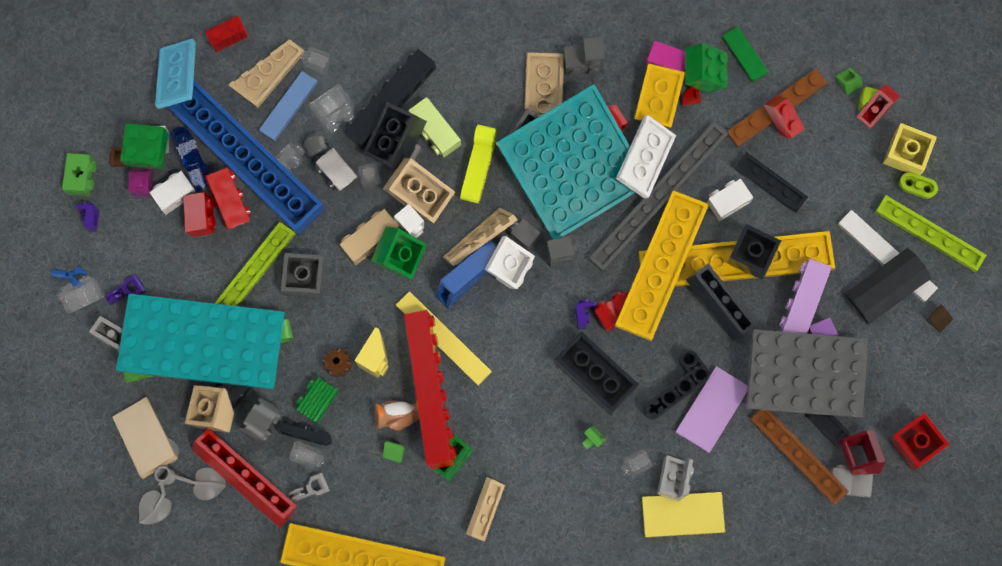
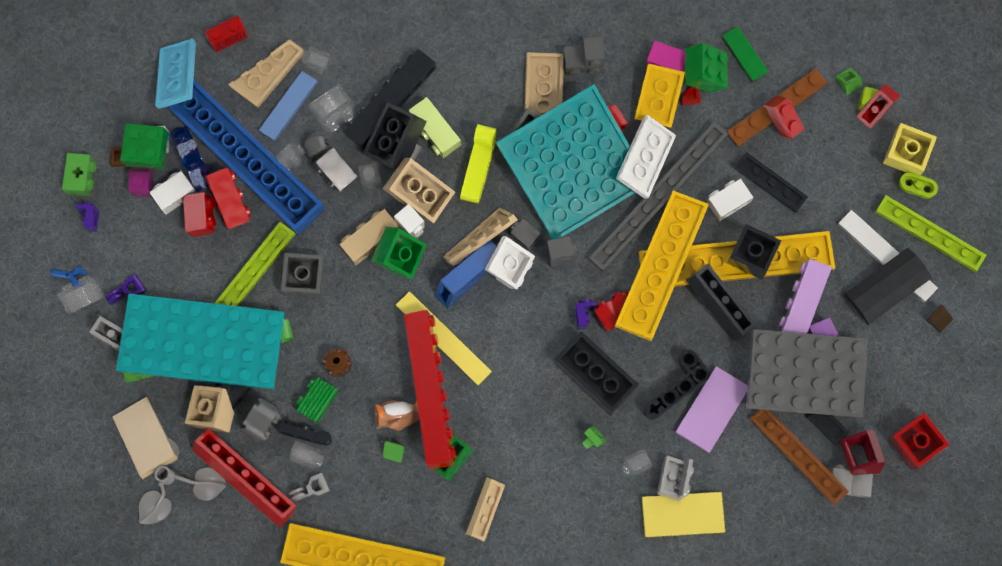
(373, 355): light yellow slope -> none

